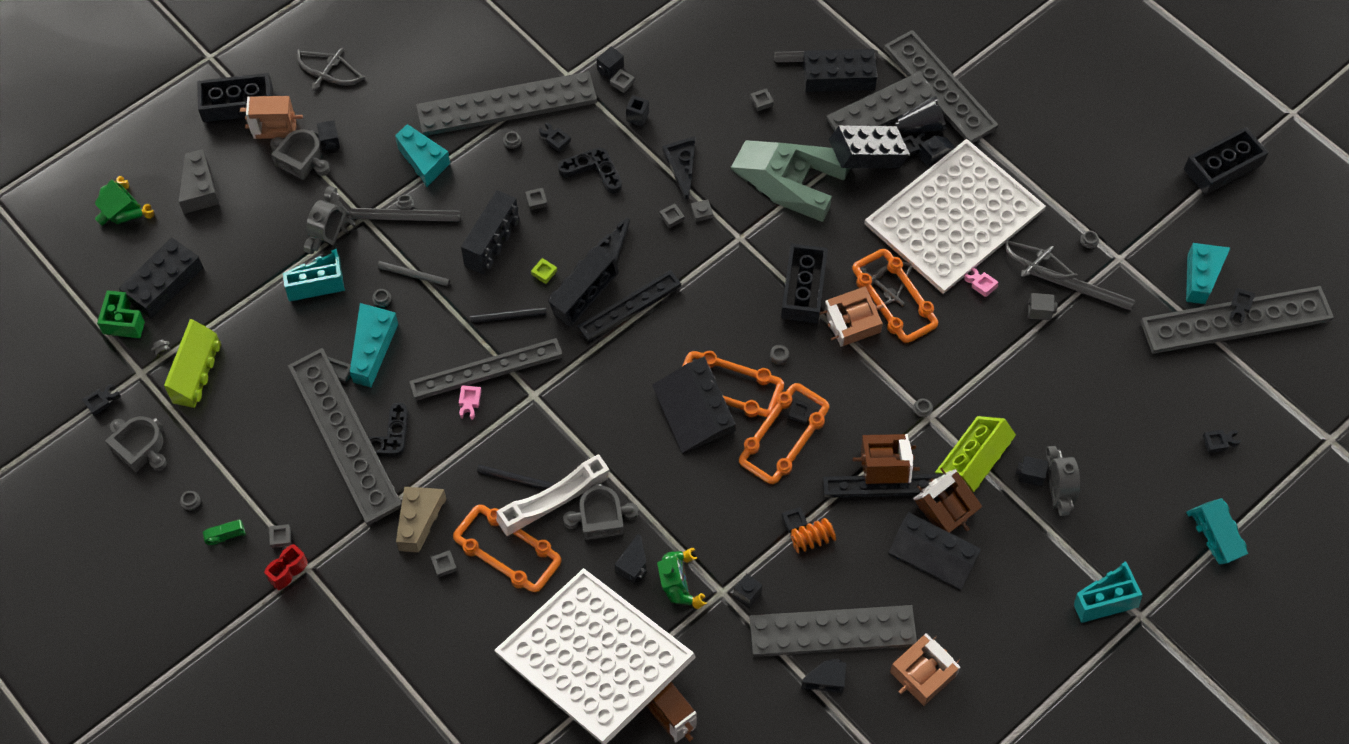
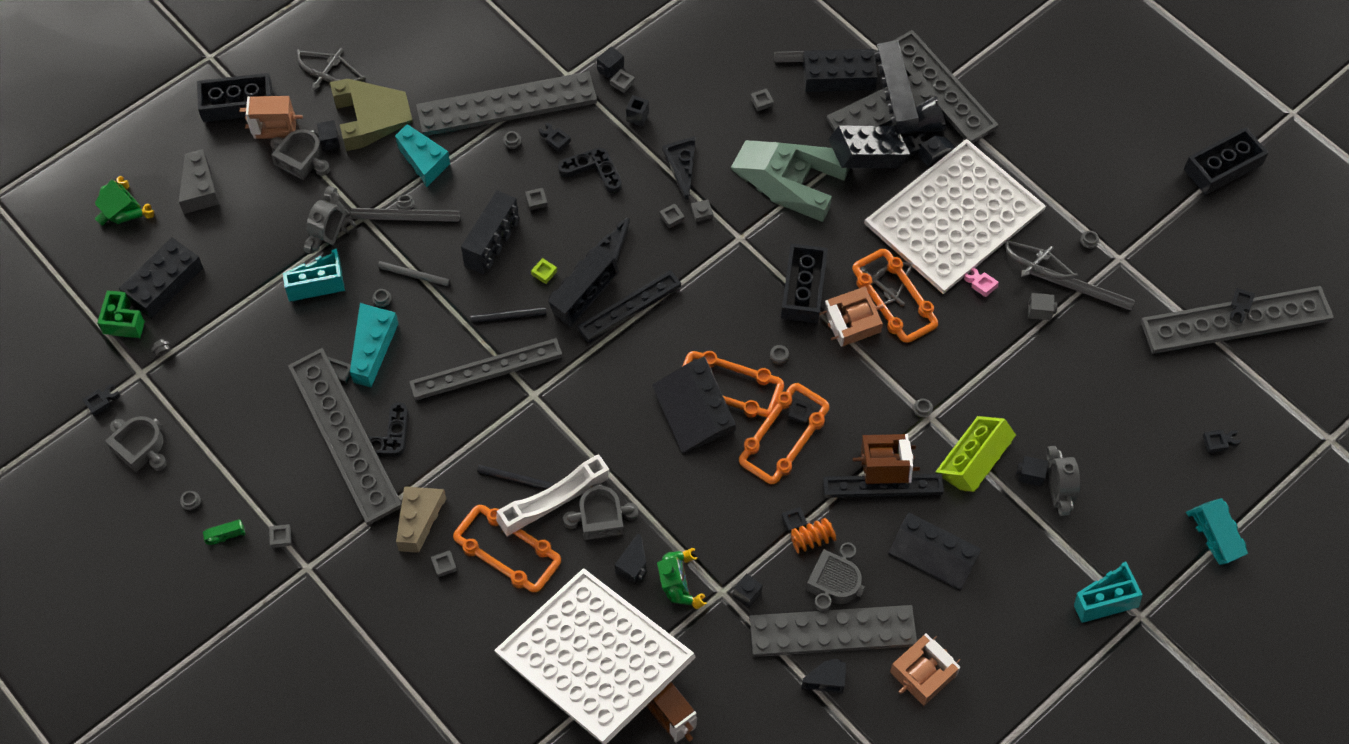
(192, 364): lime slope -> none
(289, 564): red brick -> none
(377, 111): none -> olive wedge
(468, 399): bright pink plate -> none
(835, 578): none -> dark grey piece
(897, 86): none -> black brick
(951, 508): reddish brown piece -> none
(1203, 268): teal wedge -> none

